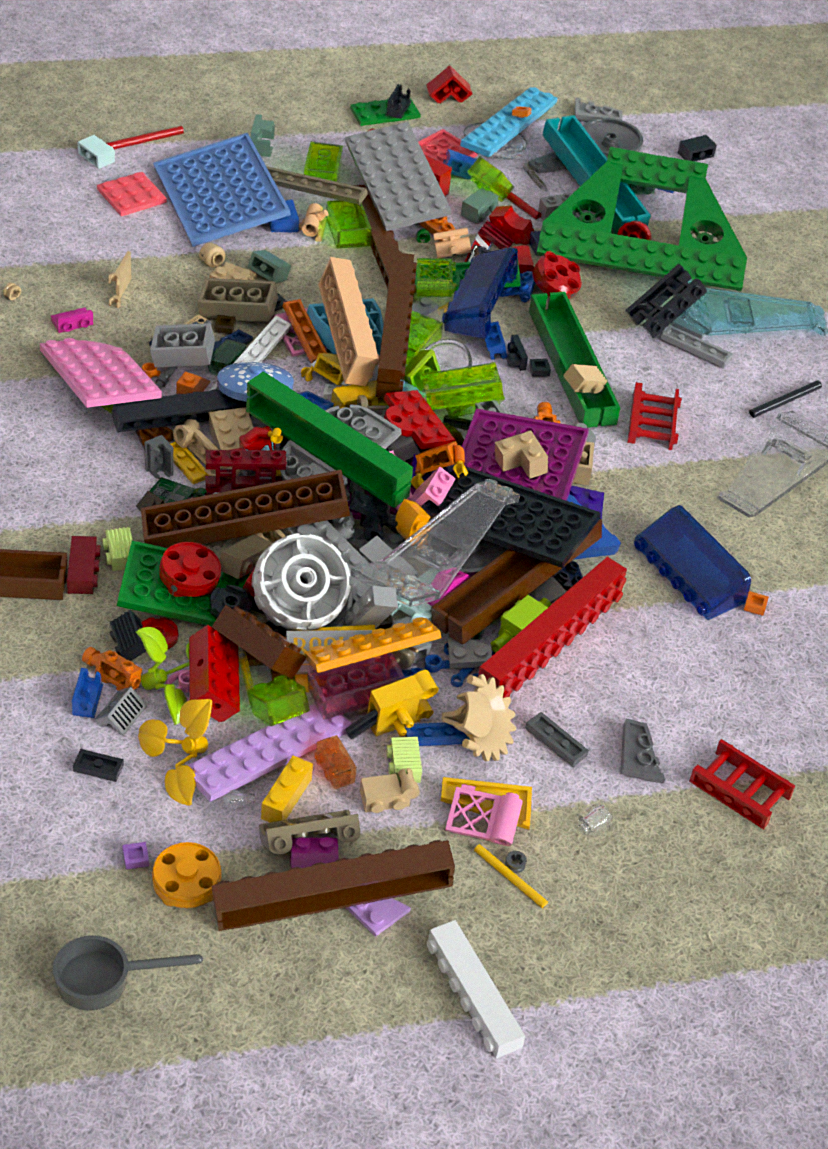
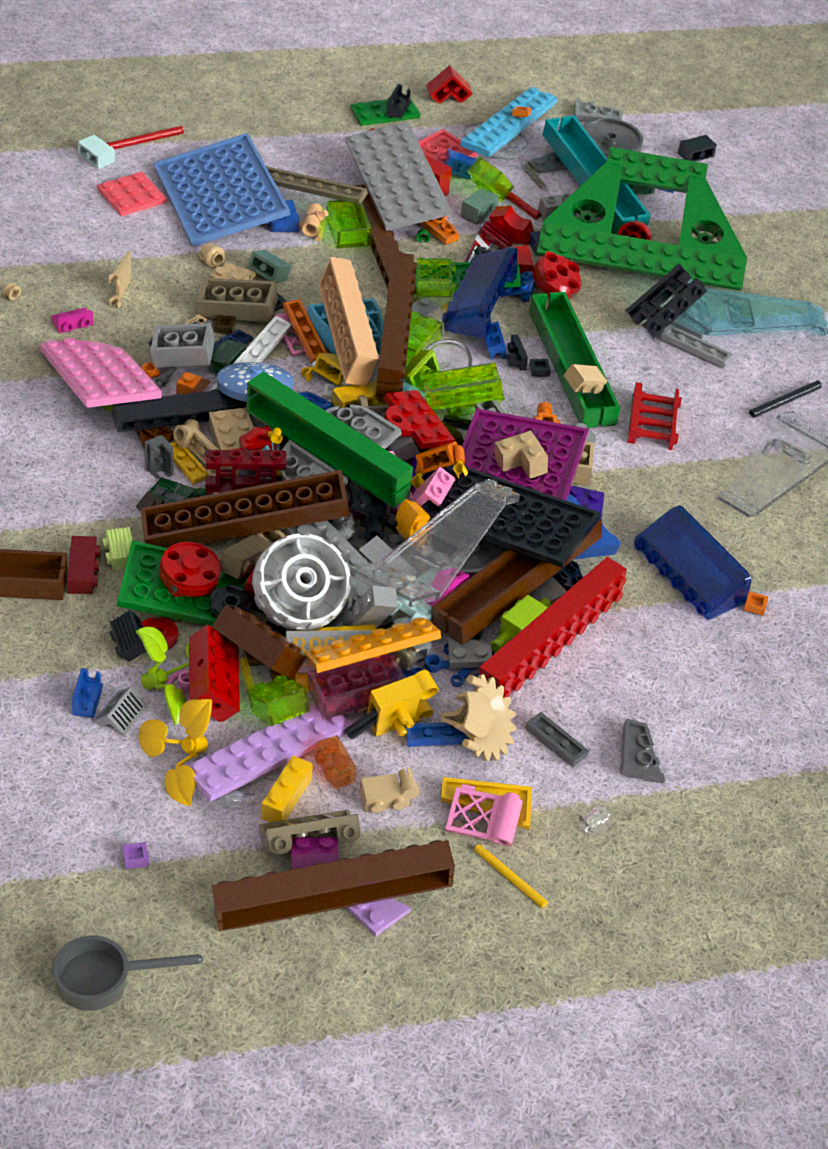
(98, 765): black plate -> none
(113, 668): orange brick -> none
(186, 876): light orange piece -> none
(260, 130): sand green panel -> none
(324, 161): clear neon green brick -> none
(404, 754): yellowish green brick -> none
(452, 243): light nougat pin -> none
(476, 989): white brick -> none
(519, 856): dark grey bush -> none
(733, 798): red fence -> none

